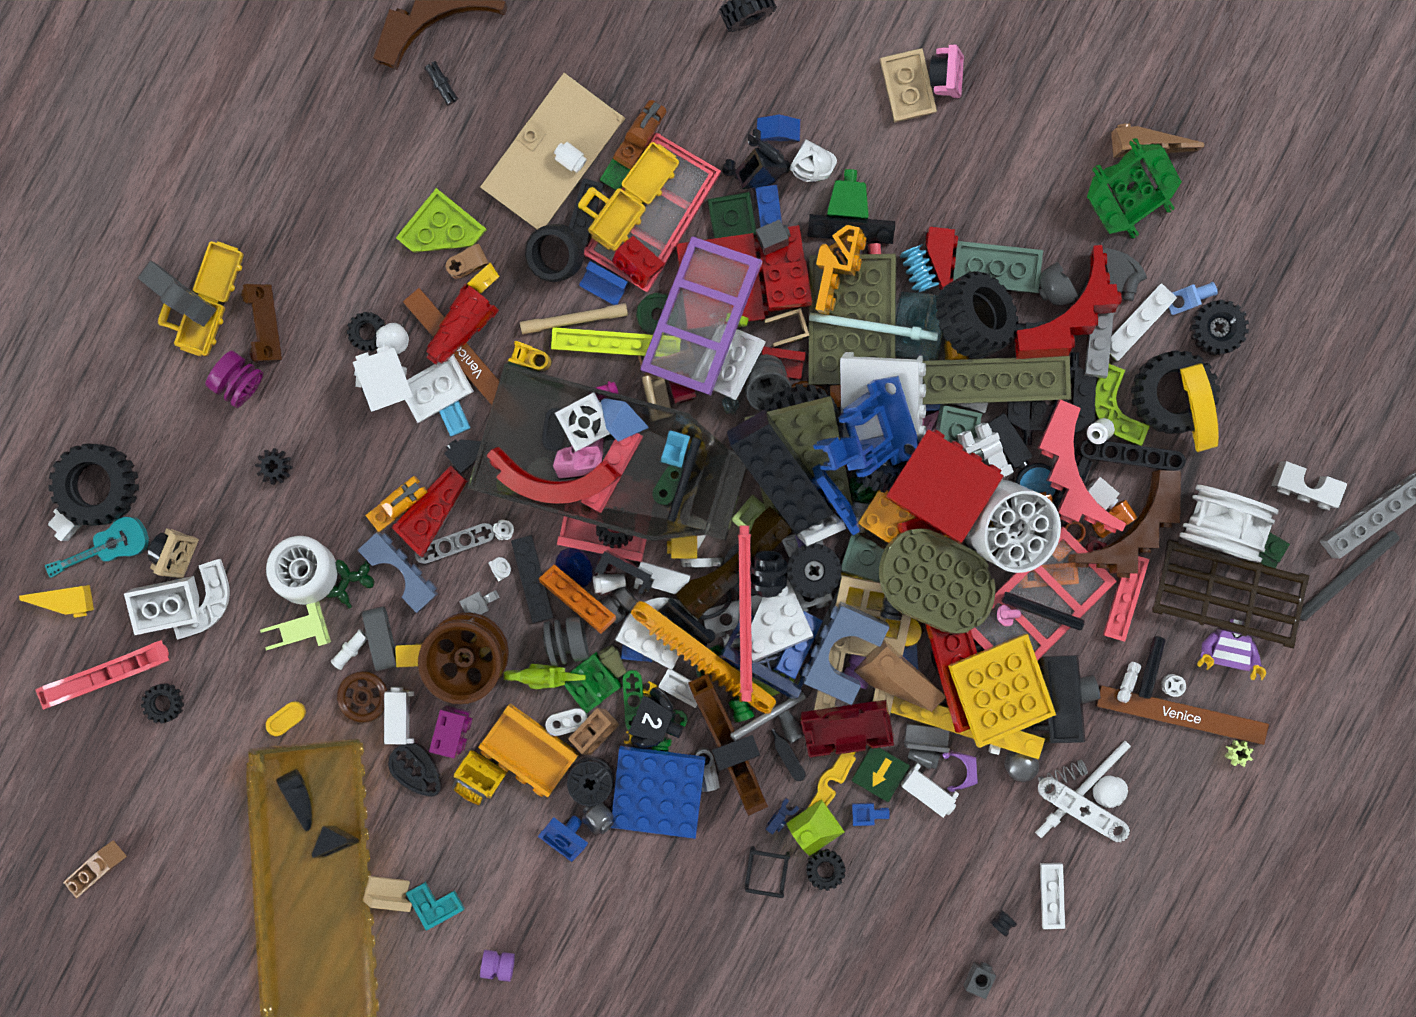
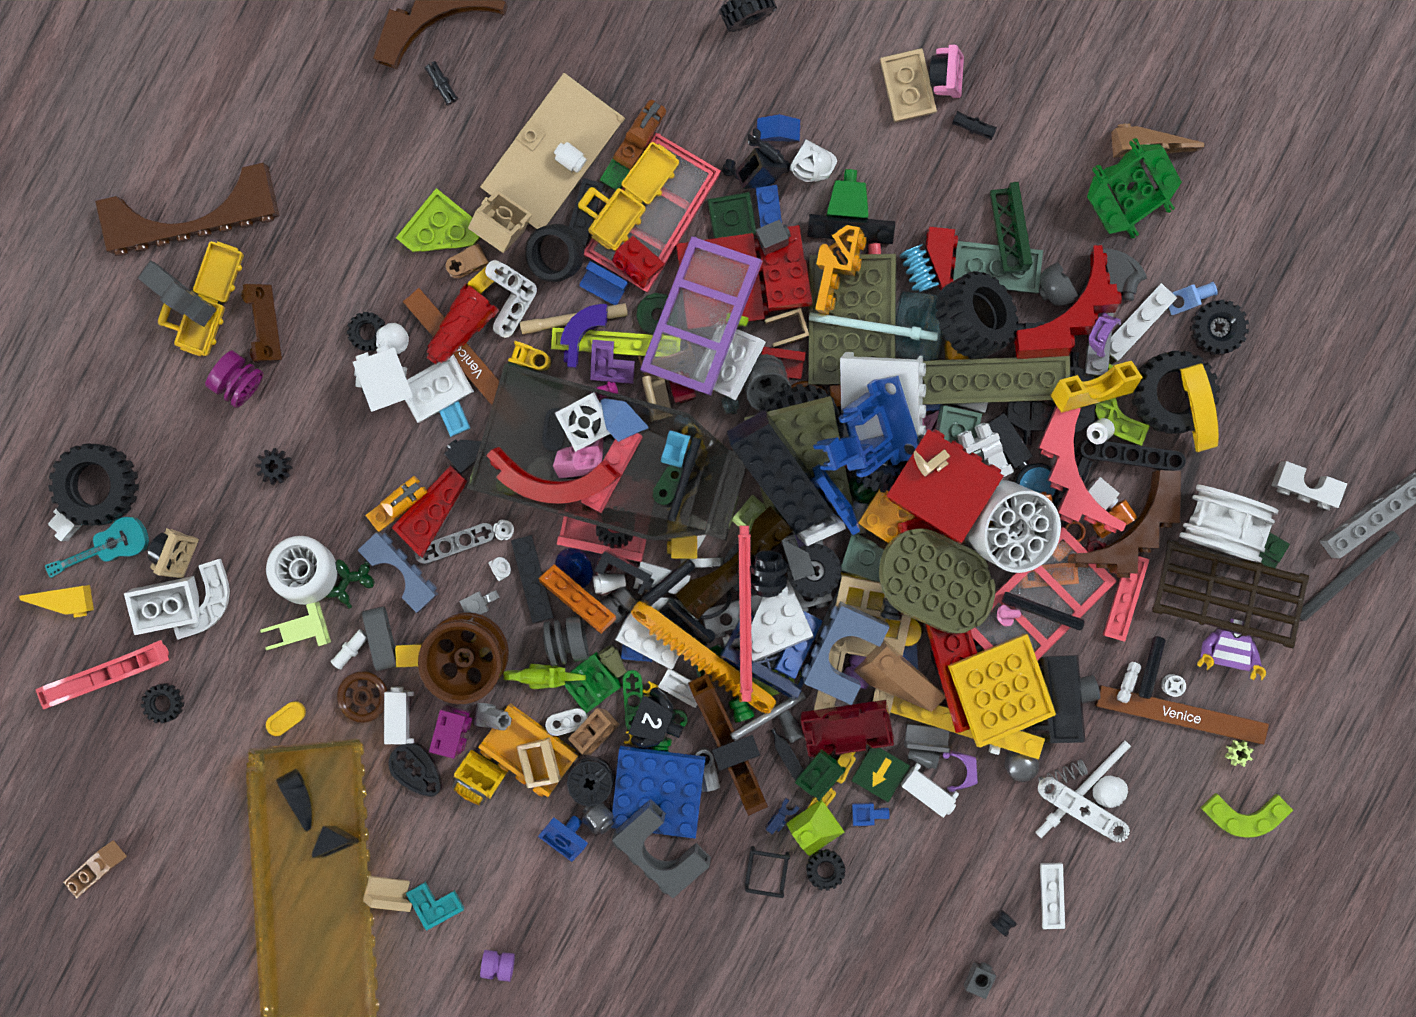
(248, 203): none -> reddish brown arch
(490, 717): none -> light grey piece
(500, 221): none -> tan brick
(517, 296): none -> white beam
(549, 758): none -> tan tile
(578, 326): none -> dark purple arch
(609, 369): none -> medium lavender plate
(668, 582): none -> black axle
(669, 875): none -> dark grey arch
(798, 561): none -> dark grey tile
(820, 775): none -> dark green plate
(938, 462): none -> tan plate
(974, 125): none -> black pin
(1019, 228): none -> dark green fence
(1098, 343): none -> medium lavender helmet
(1116, 382): none -> yellow arch
(1250, 824): none -> lime plate

